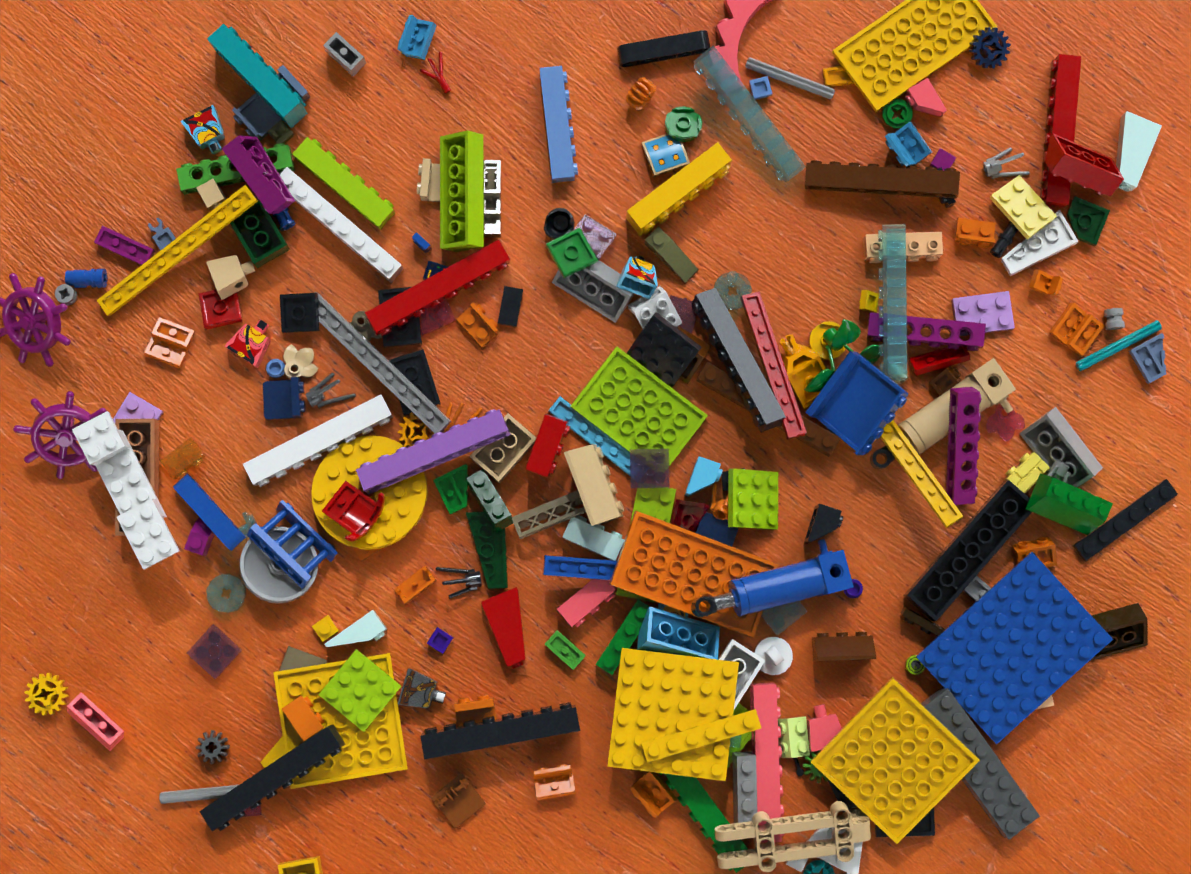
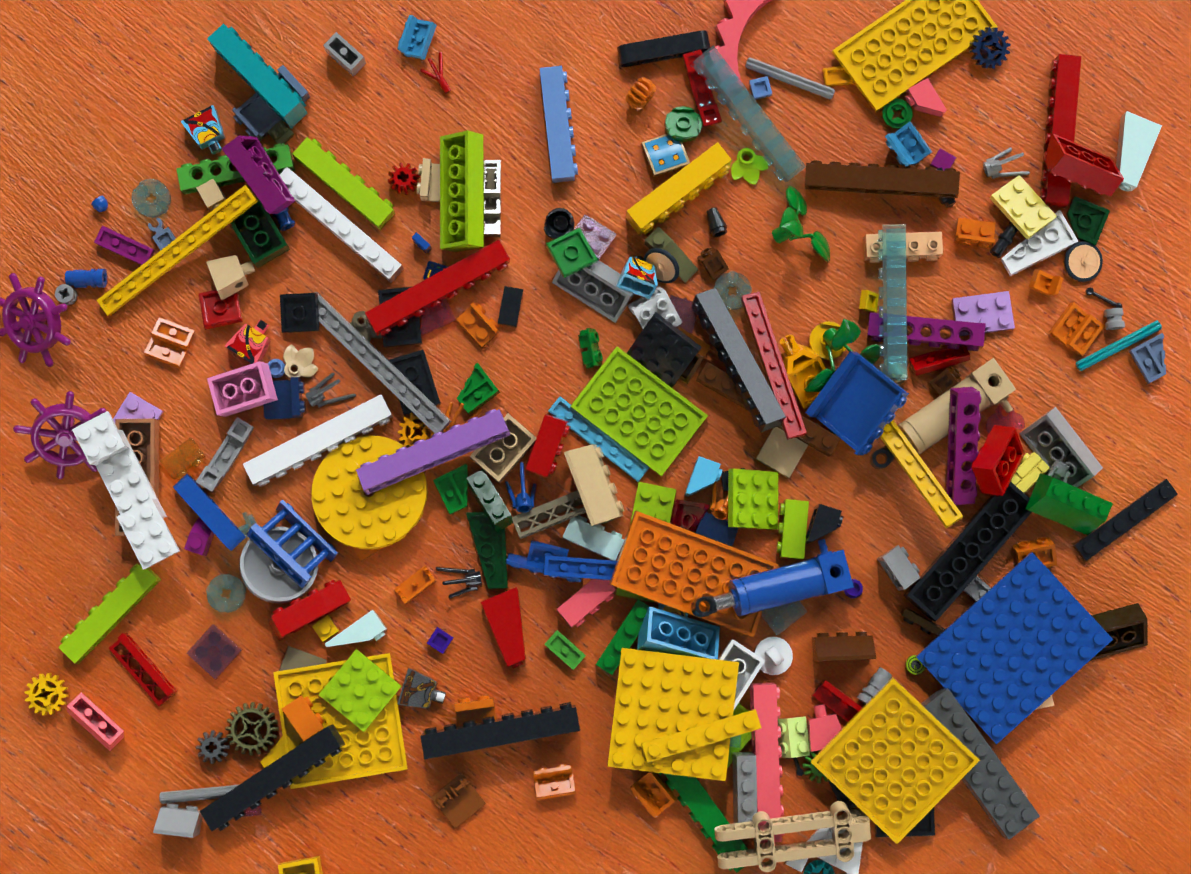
(100, 204): none -> blue hinge
(109, 613): none -> lime brick
(143, 191): none -> clear light blue plate
(146, 663): none -> red fence
(178, 821): none -> light grey slope
(225, 455): none -> light grey slope
(242, 389): none -> bright pink brick
(246, 721): none -> olive gear
(308, 609): none -> red wedge
(354, 510): red piece -> none
(396, 178): none -> red gear
(477, 390): none -> green wing
(523, 501): none -> blue plant
(535, 558): none -> blue bracket
(589, 339): none -> green hinge
(649, 468): plate -> none
(665, 265): none -> light nougat wheel
(701, 92): none -> red slope
(713, 262): none -> reddish brown bracket
(716, 224): none -> black cone
(748, 169): none -> lime plate
(781, 453): none -> tan tile
(791, 228): none -> green plant
(793, 529): none -> lime brick
(836, 700): none -> red fence
(877, 681): none -> light grey axle
(899, 567): none -> light grey slope
(998, 460): none -> red brick
(1083, 261): none -> light nougat wheel
(1089, 291): none -> black hinge

